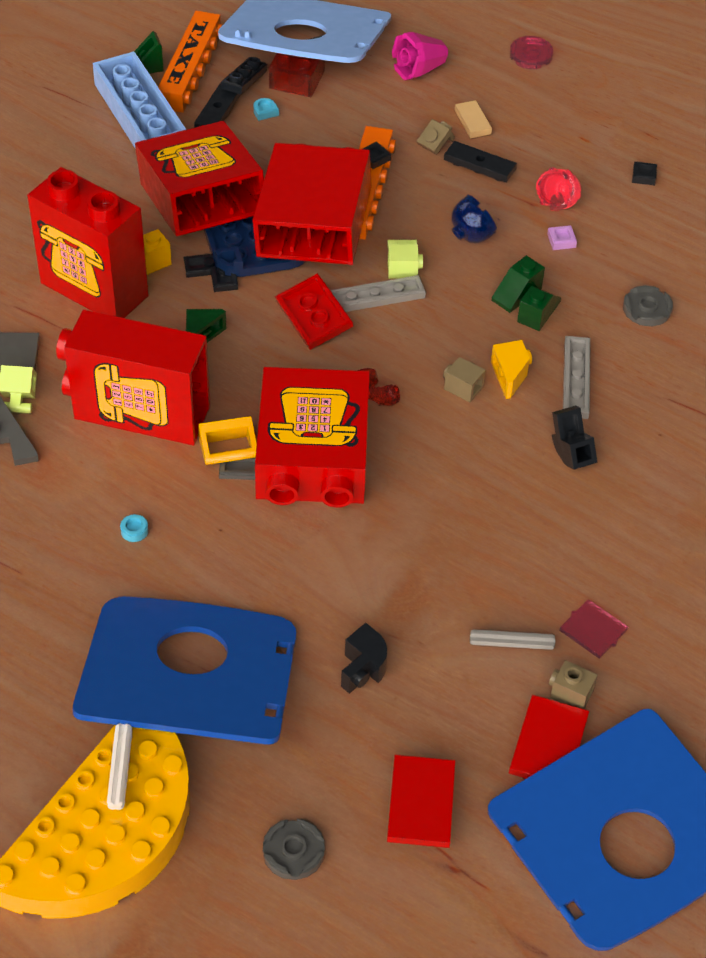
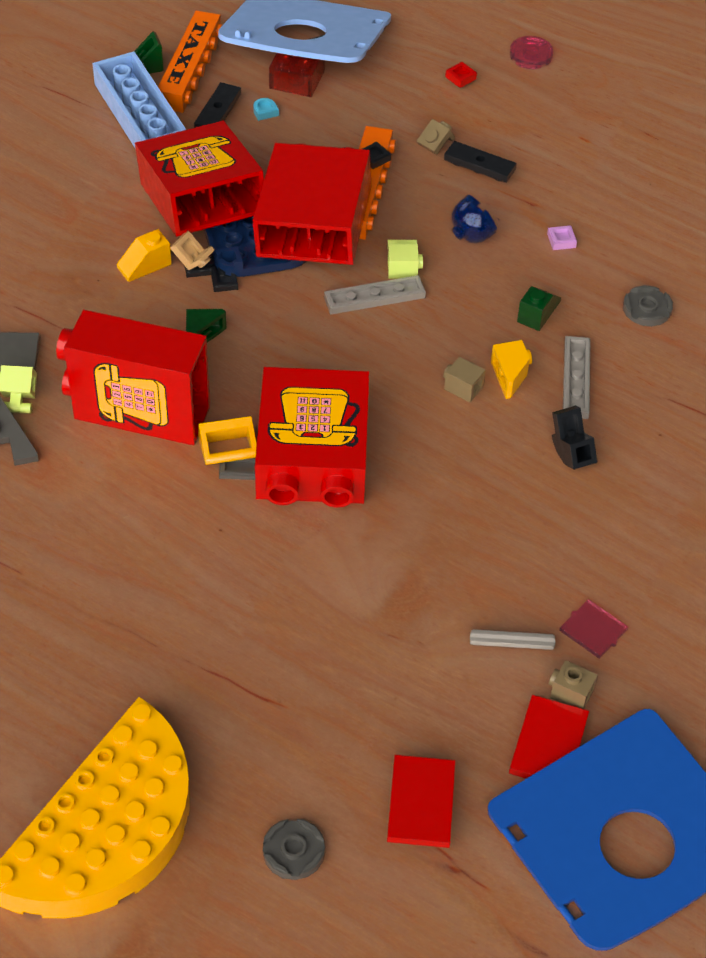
(89, 244): red brick -> none
(119, 766): white axle -> none
(132, 685): blue door -> none
(134, 528): medium azure tile -> none
(191, 252): none -> tan bracket
(244, 75): black tile -> none
(314, 311): red tile -> none
(368, 657): black brick -> none
(384, 396): clear red arm -> none
(417, 54): dark pink cone -> none
(461, 74): none -> red plate
(473, 119): tan tile -> none
(517, 282): dark green slope -> none
(558, 189): clear pink hair -> none
(644, 173): black tile -> none

